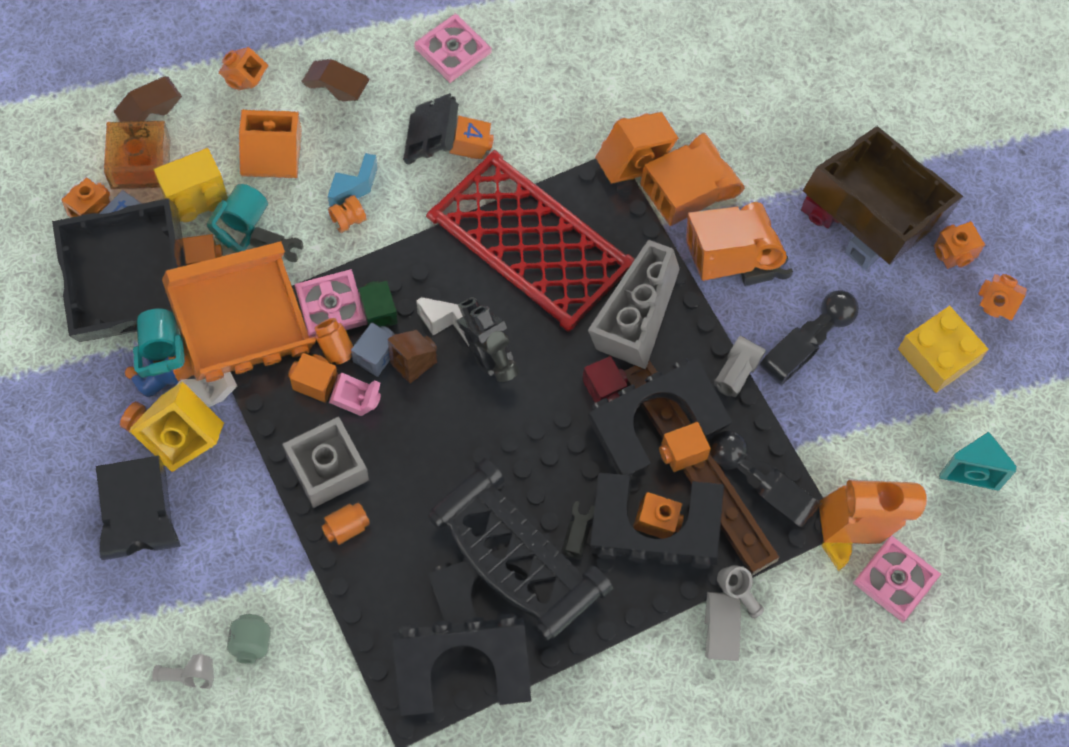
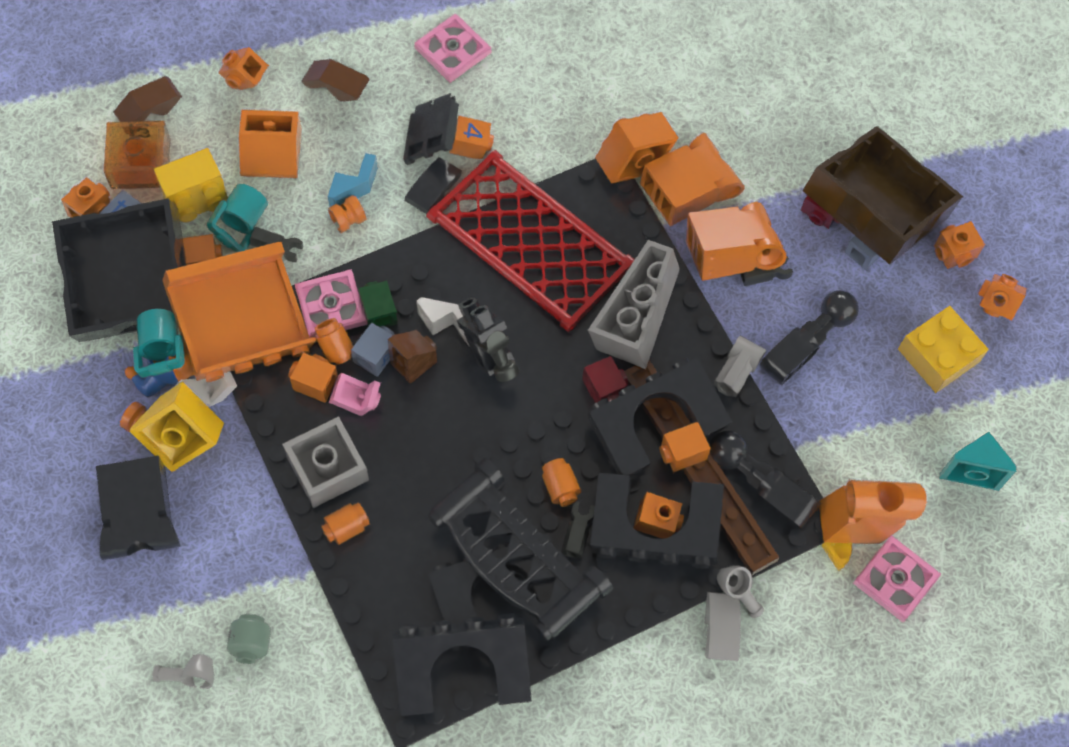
(432, 185): none -> black slope
(560, 482): none -> orange brick

